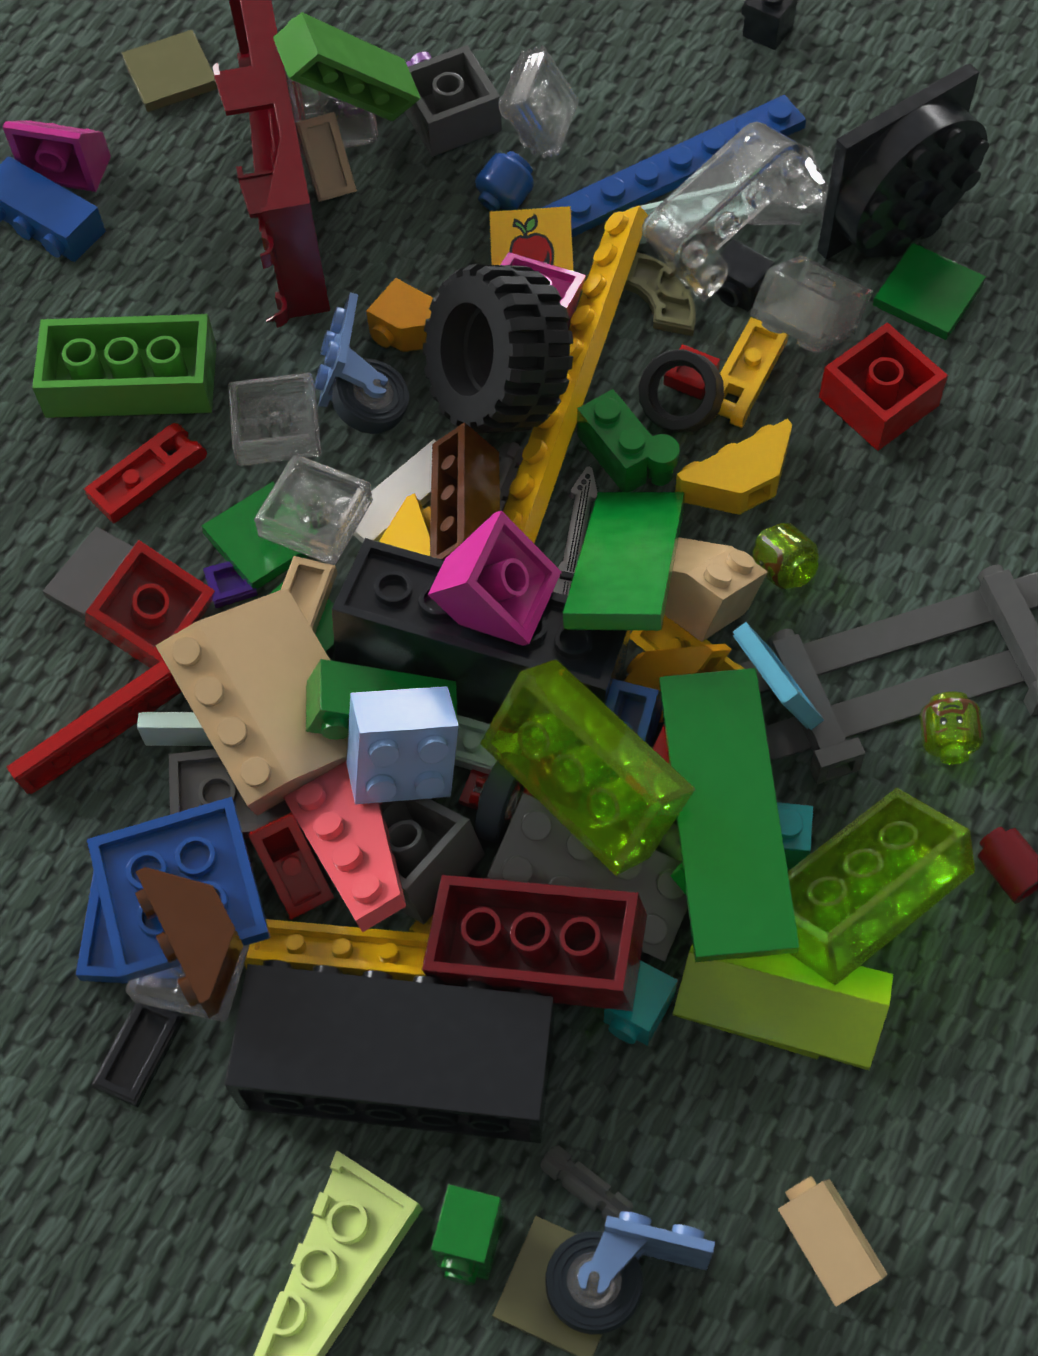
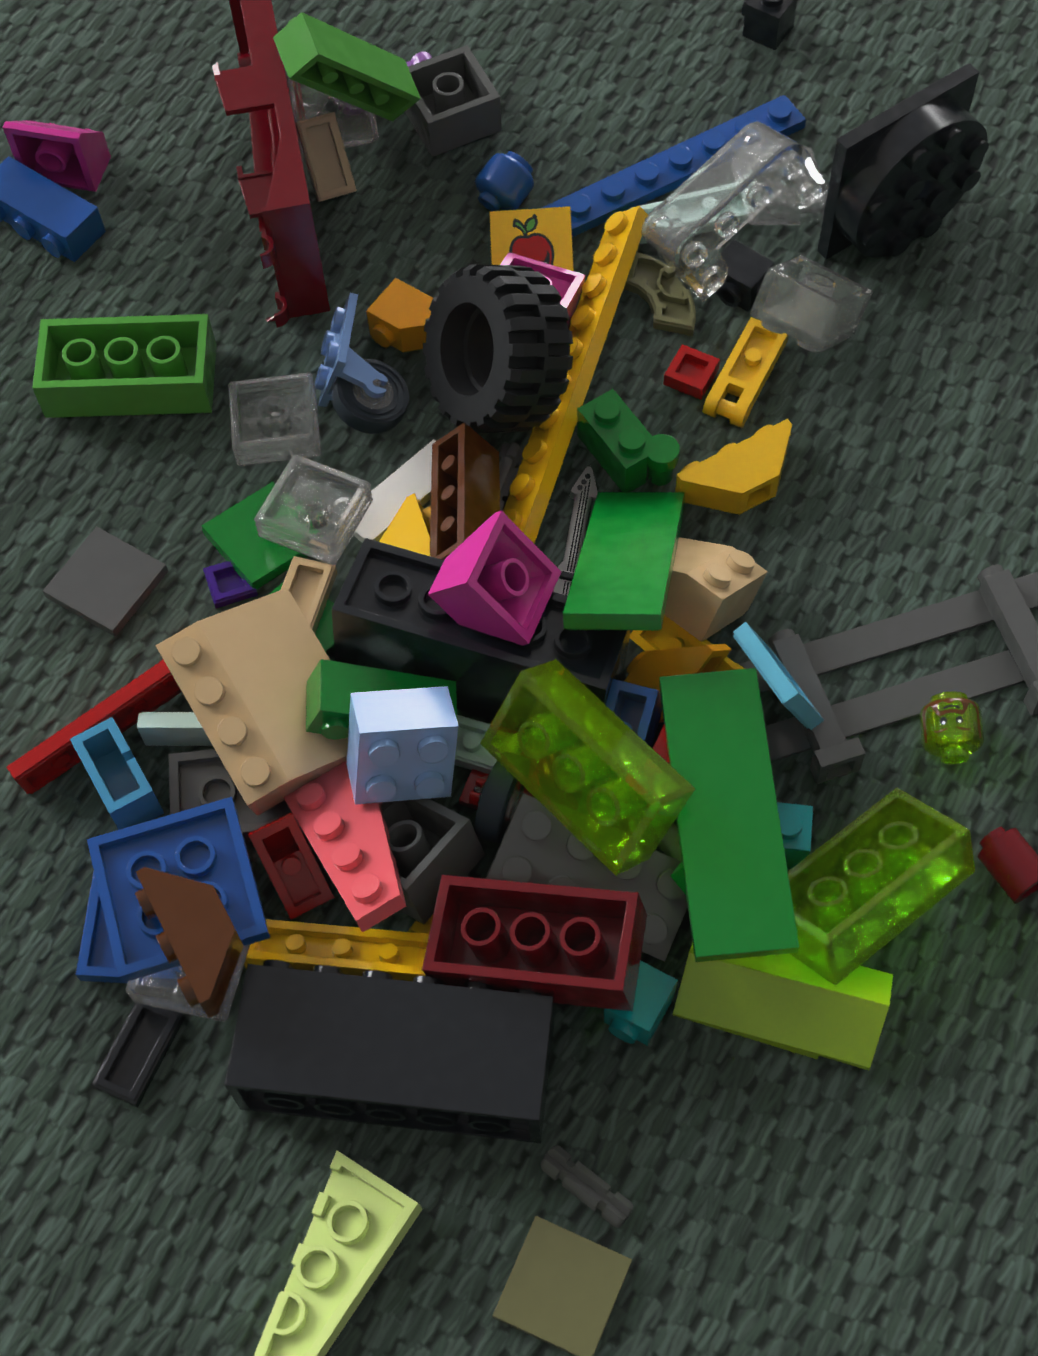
(116, 775): none -> dark azure piece
(144, 472): red plate -> none
(147, 603): red brick -> none
(169, 70): olive tile -> none
(467, 1234): green brick -> none
(539, 102): clear brick -> none
(597, 1275): plate -> none
(649, 395): black tyre -> none
(786, 555): clear neon green head -> none
(831, 1239): tan brick -> none
(882, 386): red brick -> none
(929, 291): green tile -> none

